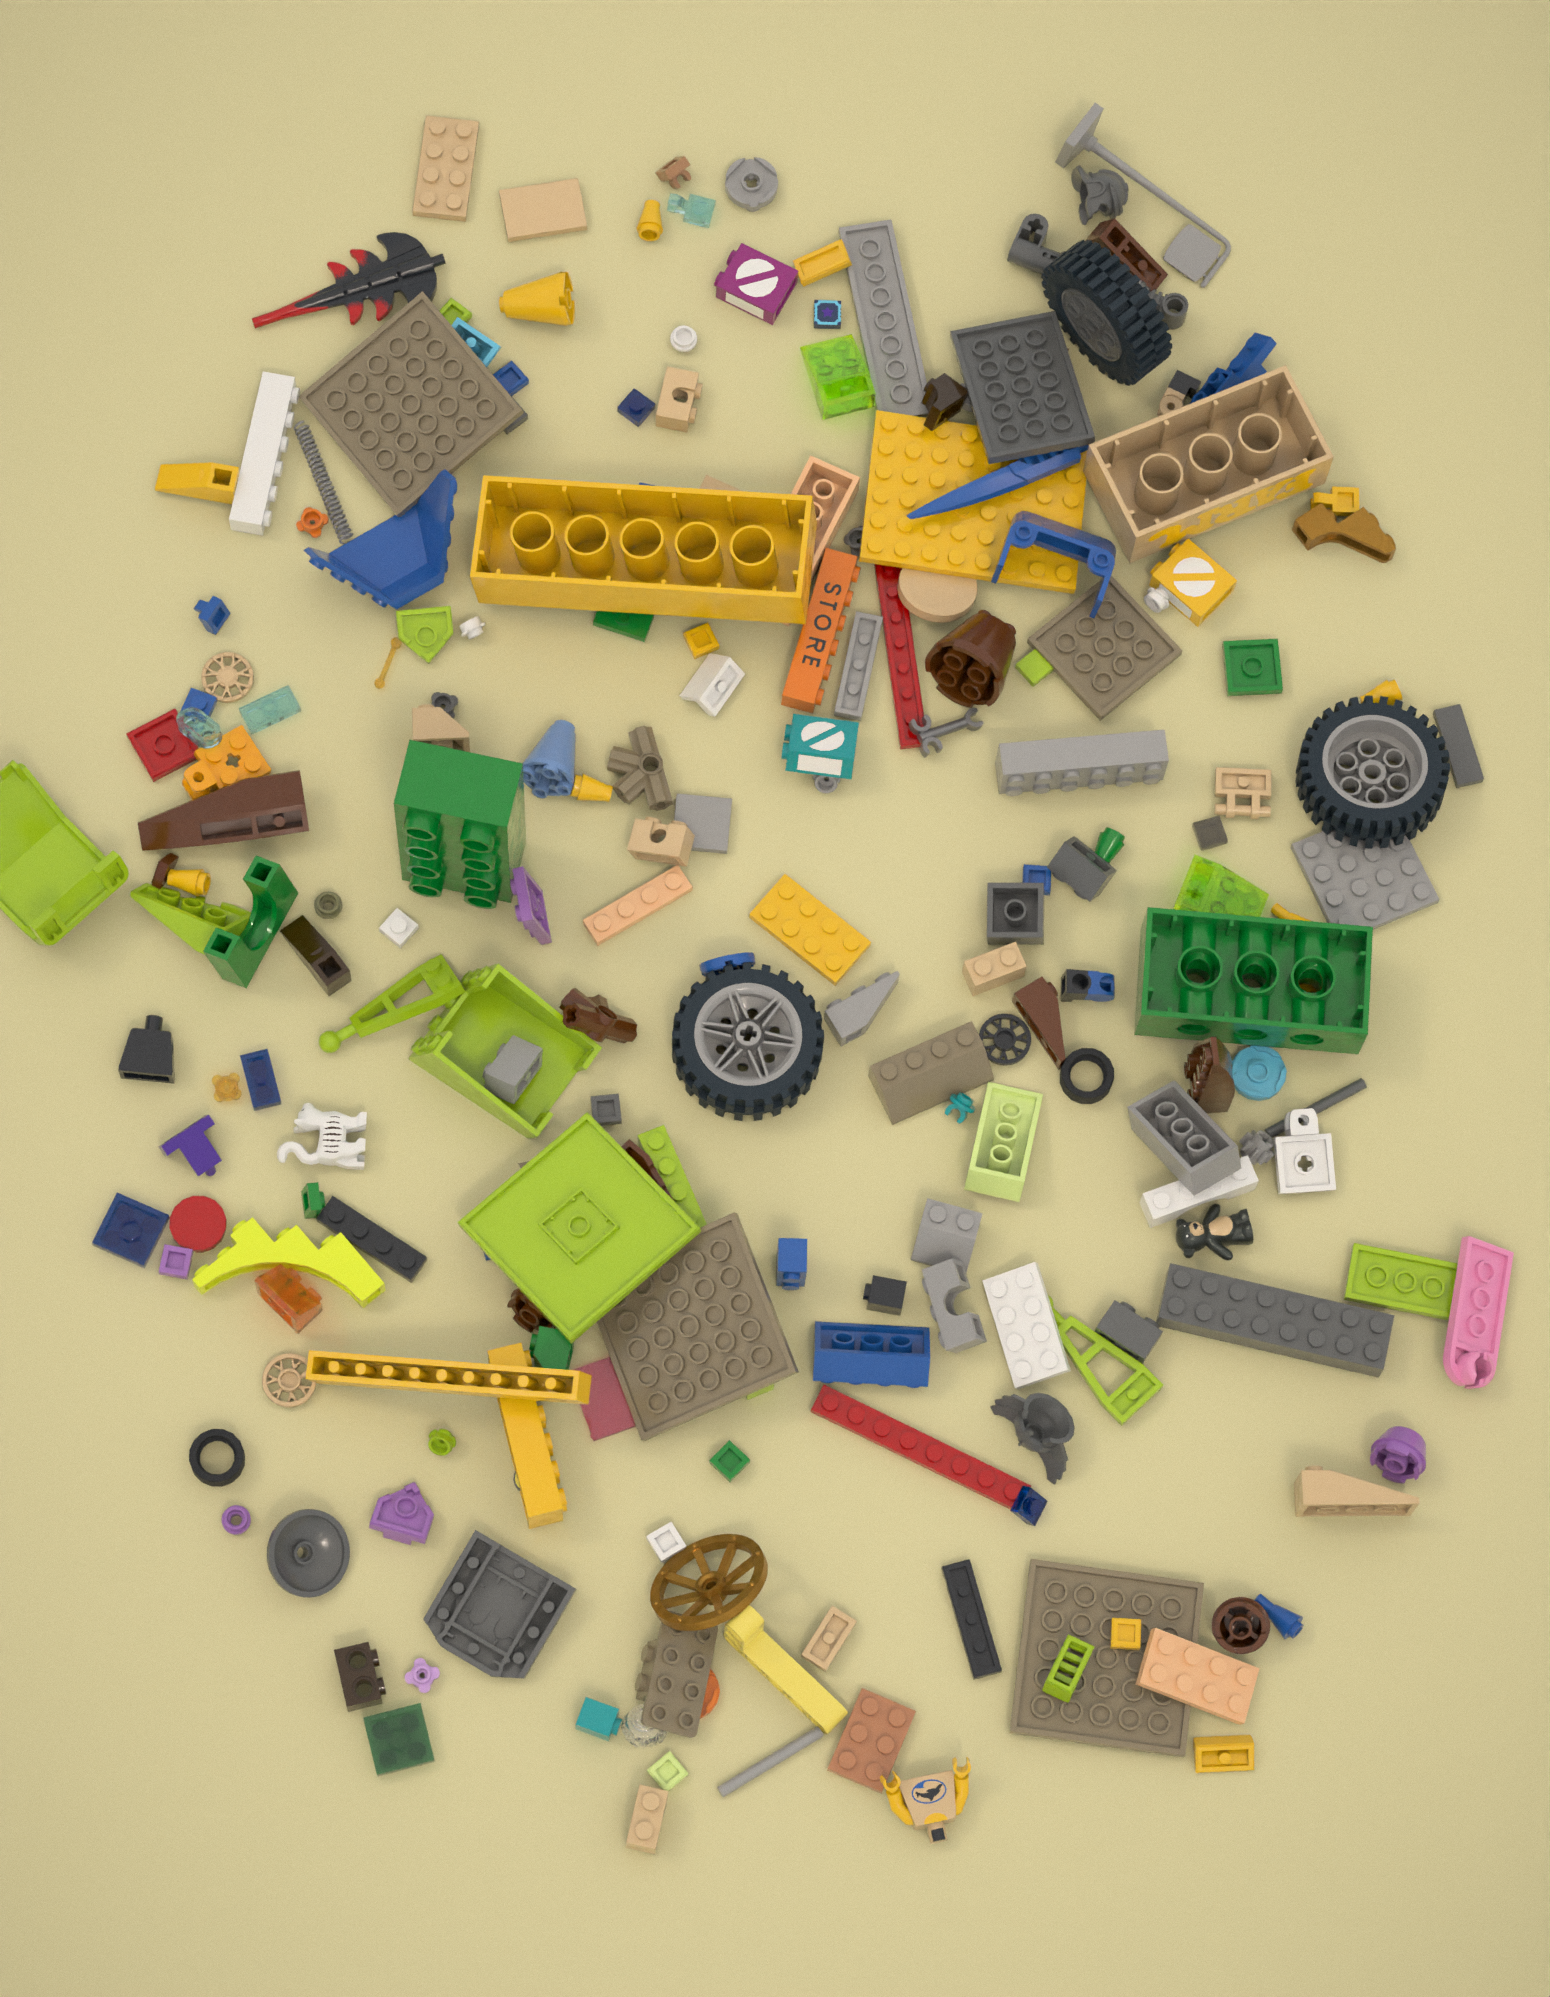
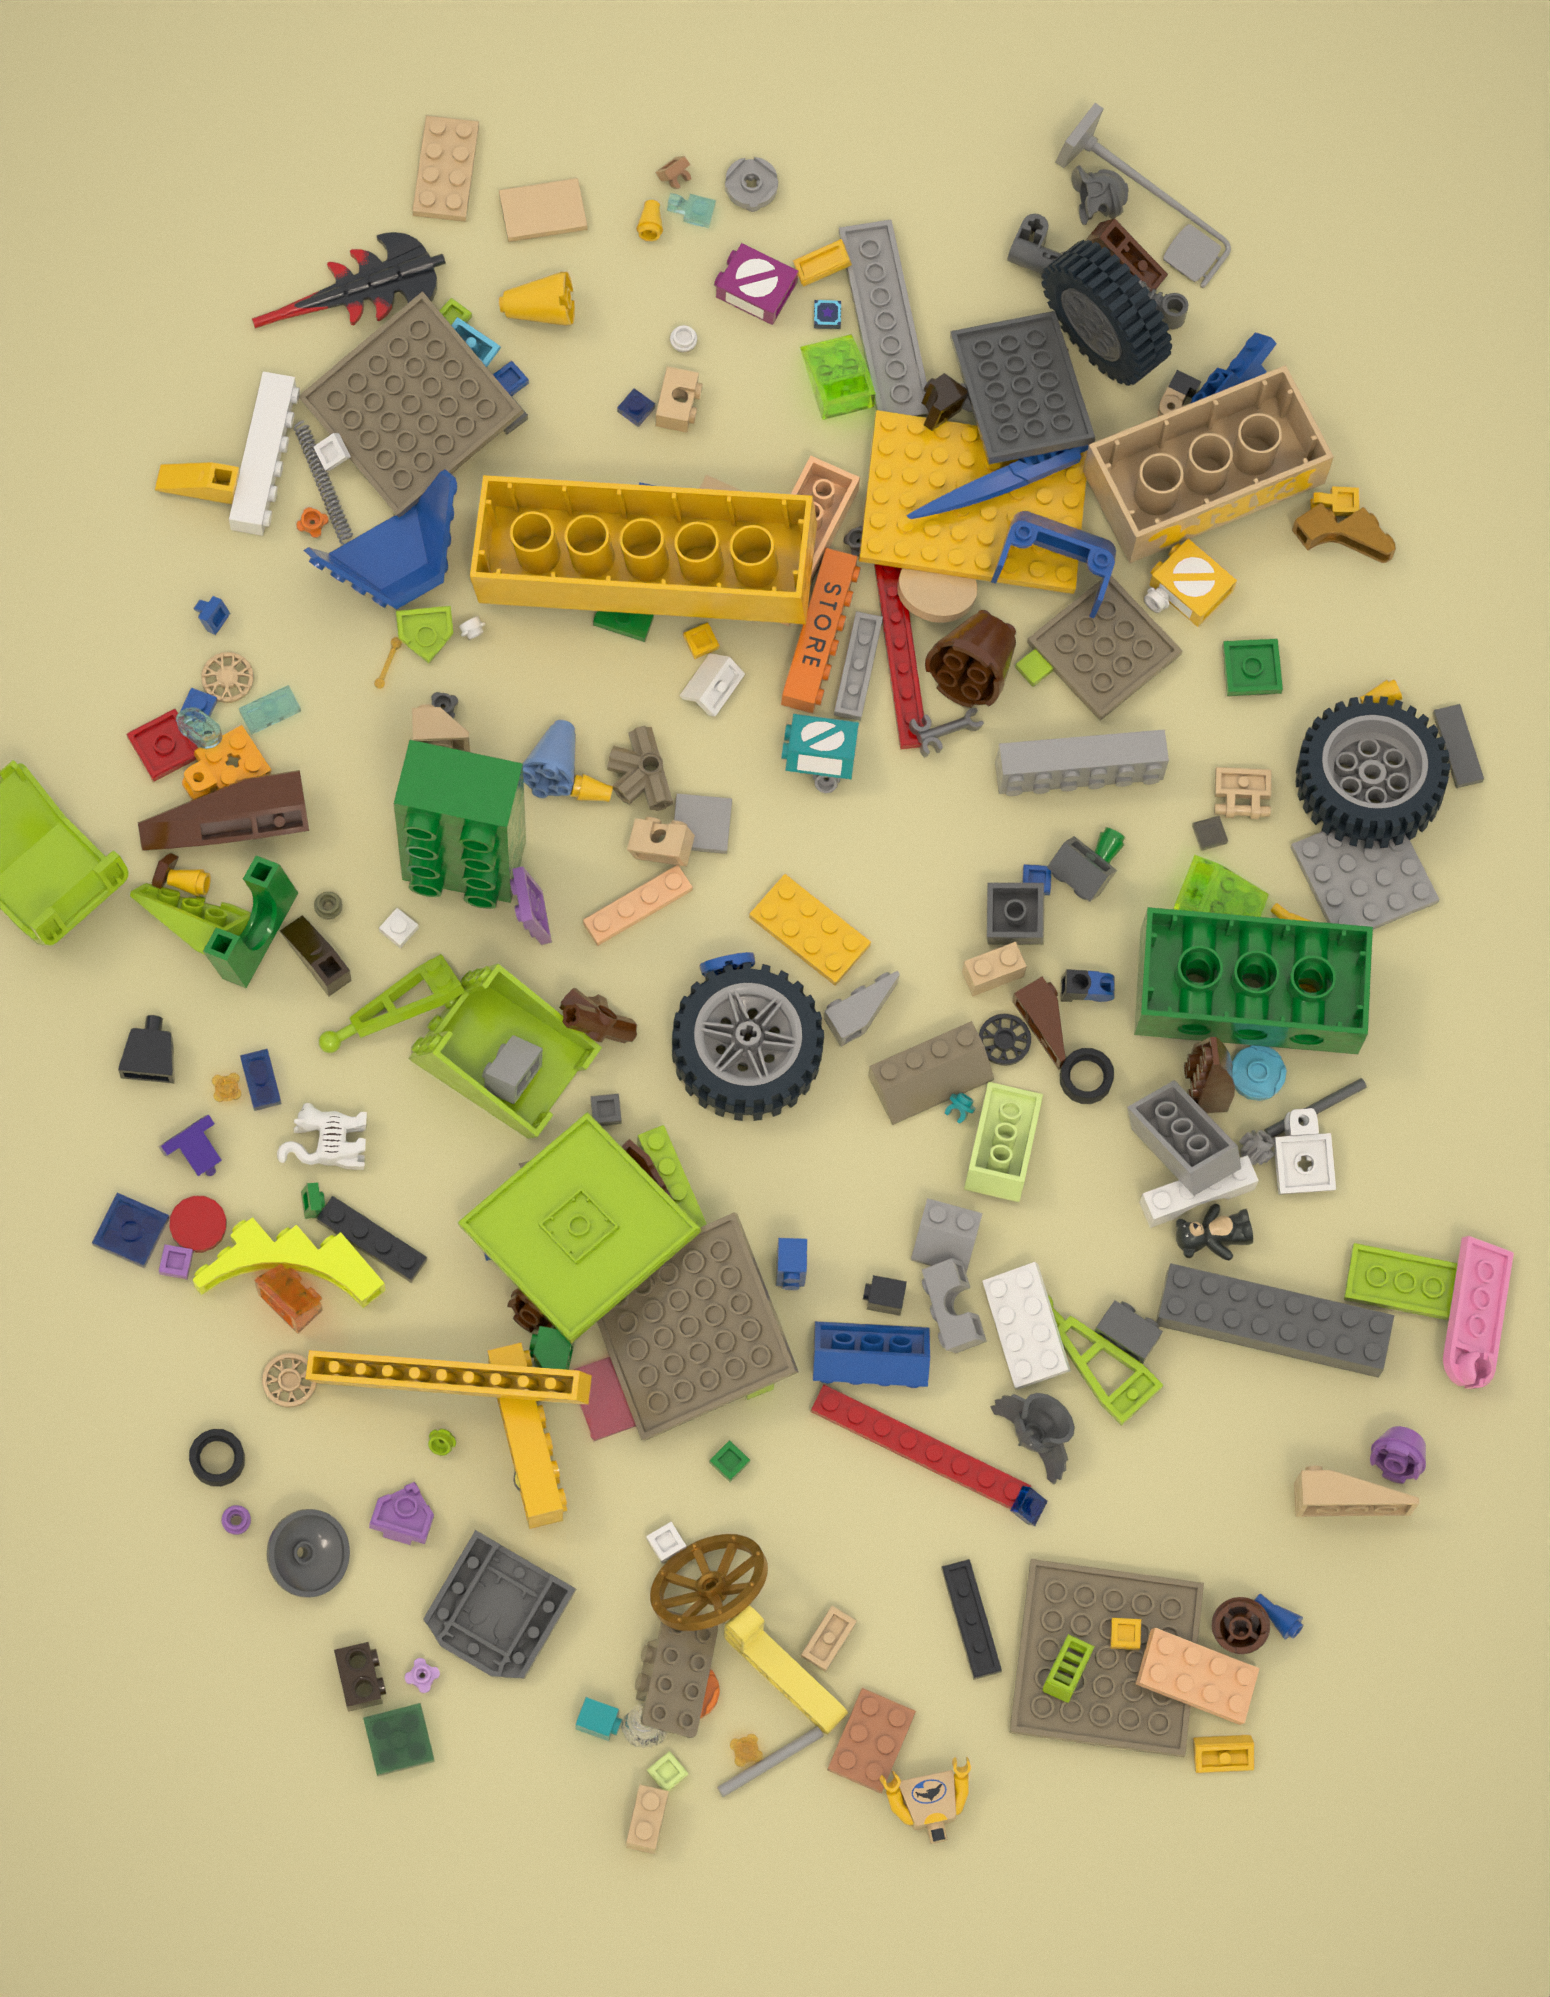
(332, 451): none -> white plate
(749, 1742): none -> clear yellow plate

